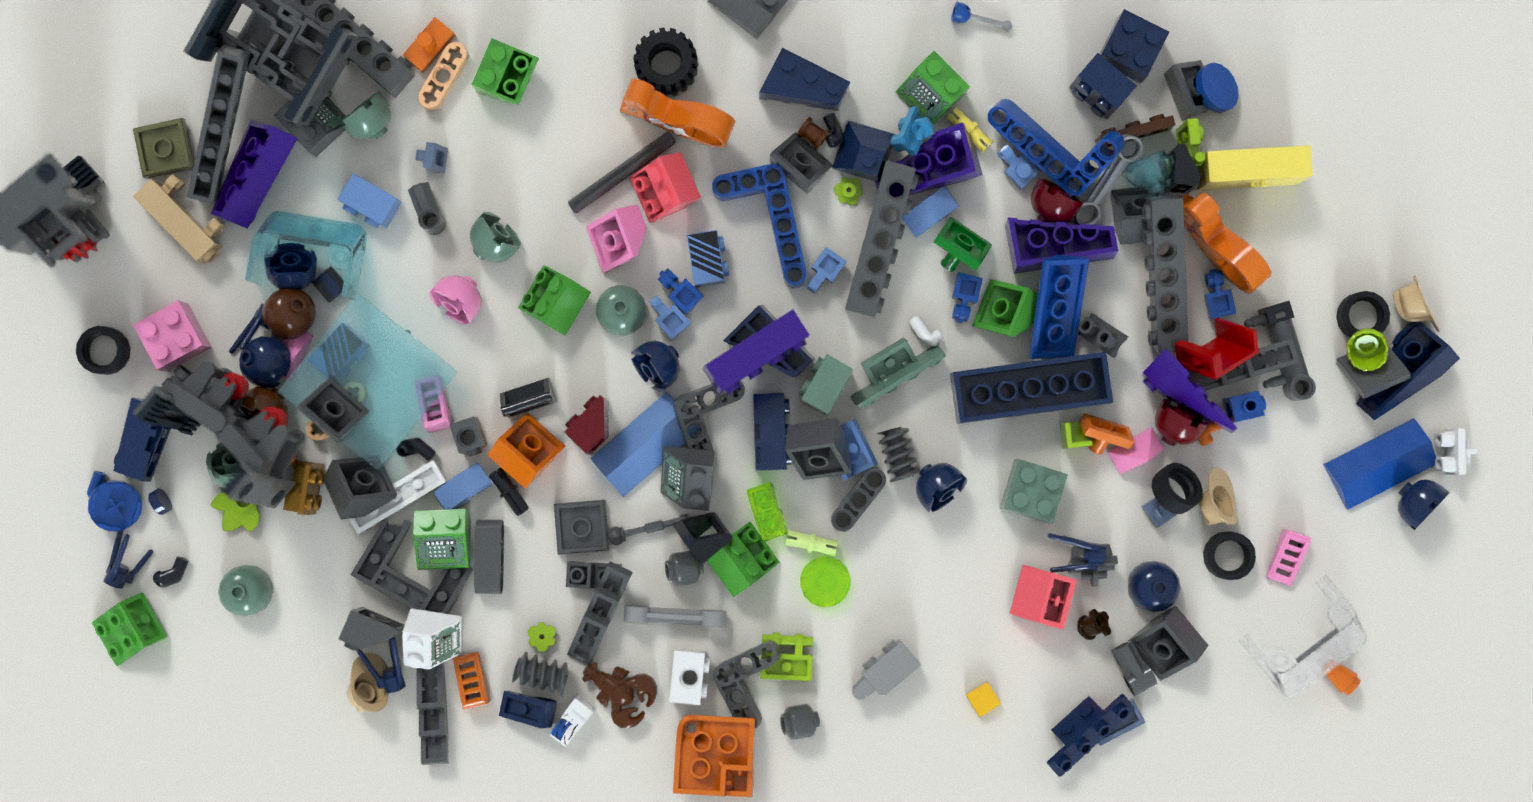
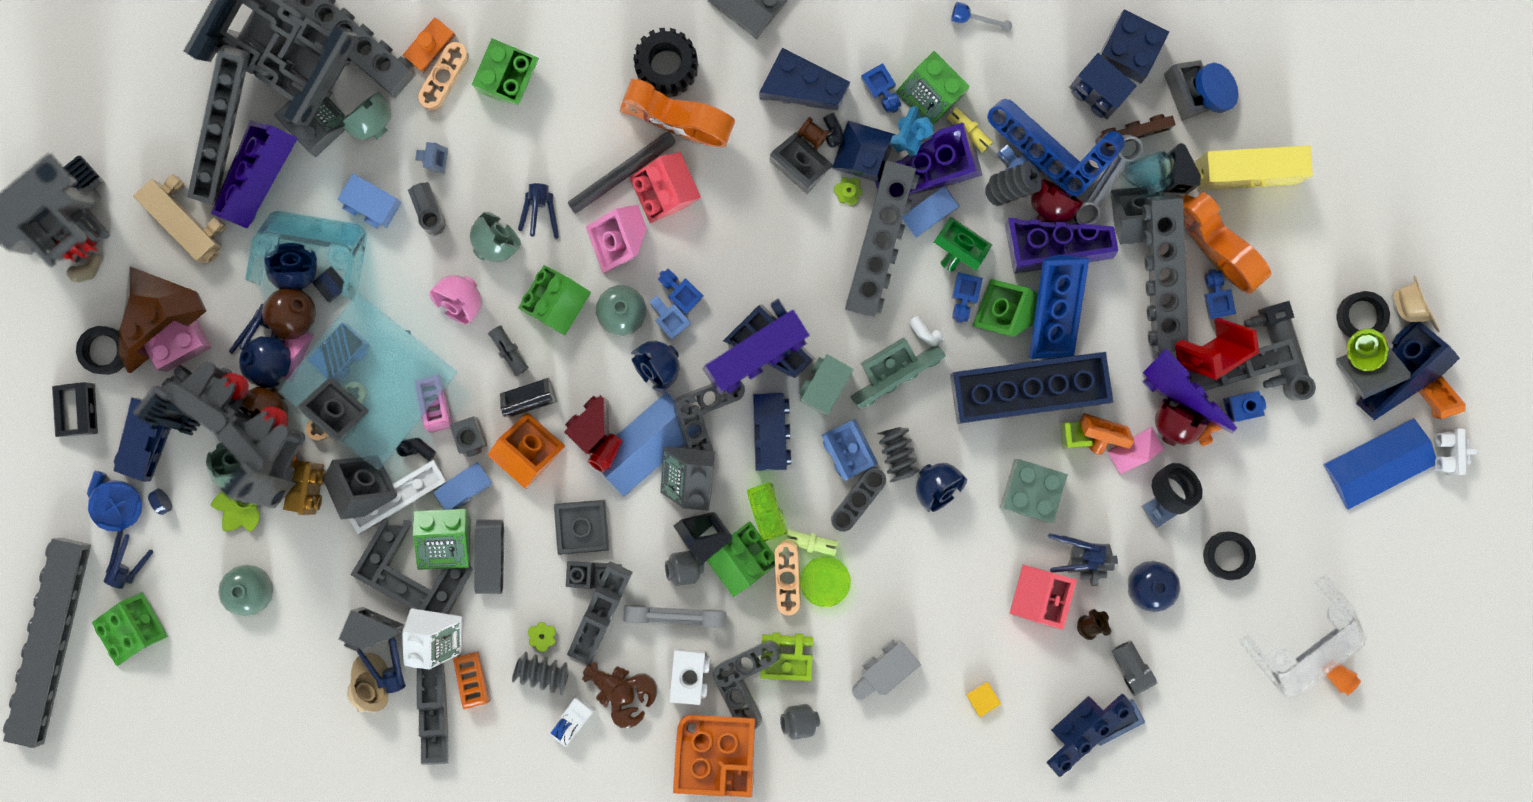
(46, 642): none -> dark grey brick
(84, 406): none -> black tile
(87, 271): none -> dark tan arm
(148, 309): none -> reddish brown wedge
(163, 148): olive plate -> none
(173, 575): black arm -> none
(508, 350): none -> dark grey pin
(509, 491): black axle -> none
(527, 709): dark blue plate -> none
(537, 196): none -> dark blue plant
(605, 453): none -> red cone
(618, 535): dark grey piece -> none
(706, 258): brick -> none
(776, 214): blue beam -> none
(778, 308): none -> dark blue tile
(781, 595): none -> light nougat beam
(818, 449): dark grey slope -> none
(826, 267): medium blue plate -> none
(878, 83): none -> blue plate
(1013, 184): none -> dark grey piece
(1102, 334): dark grey hips -> none
(1169, 643): dark grey slope -> none
(1191, 135): lime plate -> none
(1218, 501): tan piece -> none
(1279, 554): bright pink slope -> none
(1419, 501): dark blue cylinder -> none
(1442, 399): none -> orange tile

